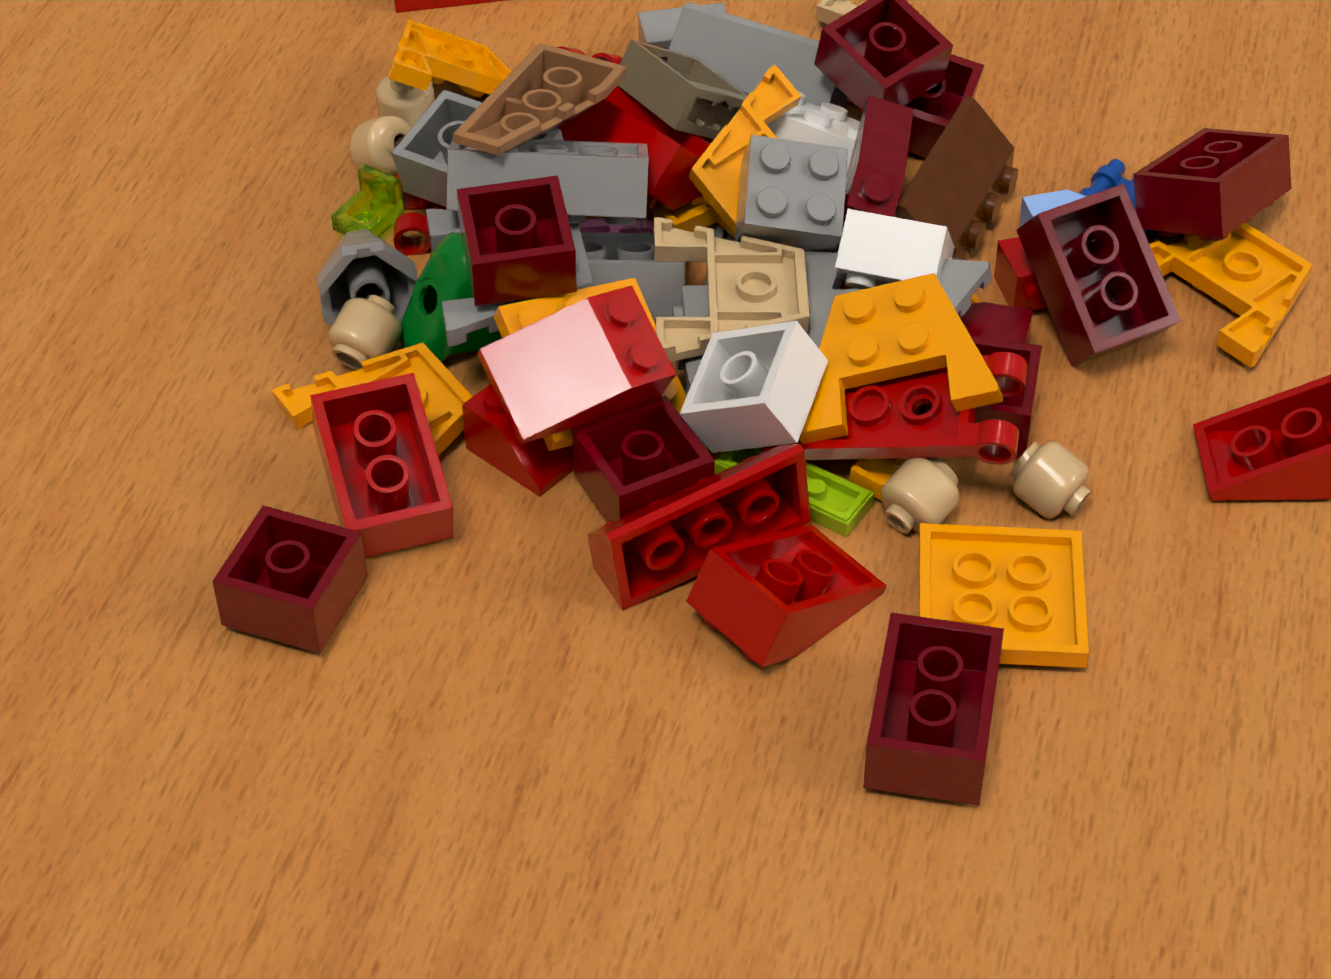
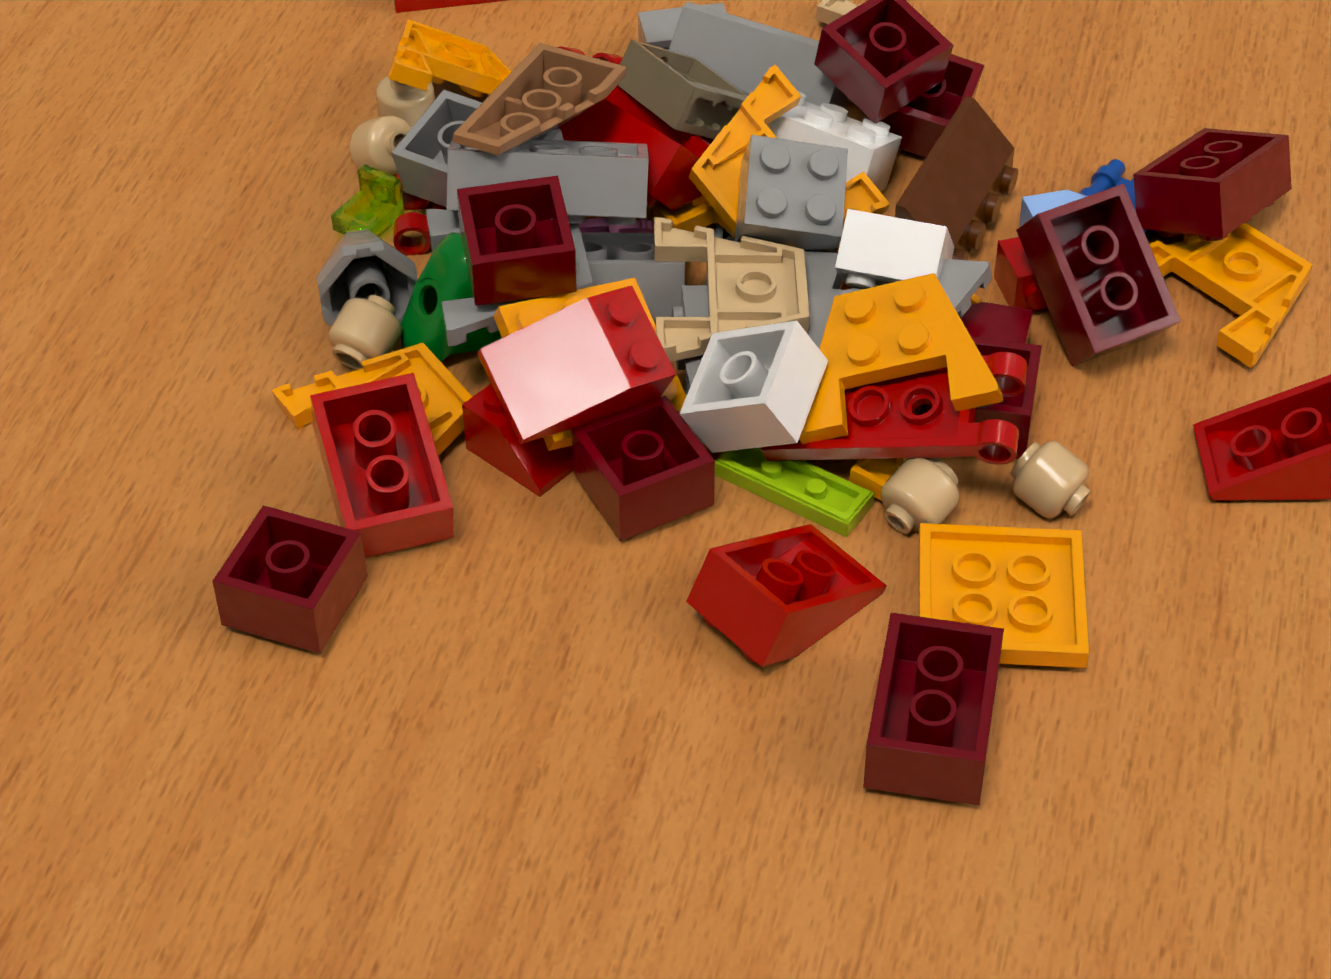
(674, 534): red slope -> none
(878, 158): dark red slope -> none

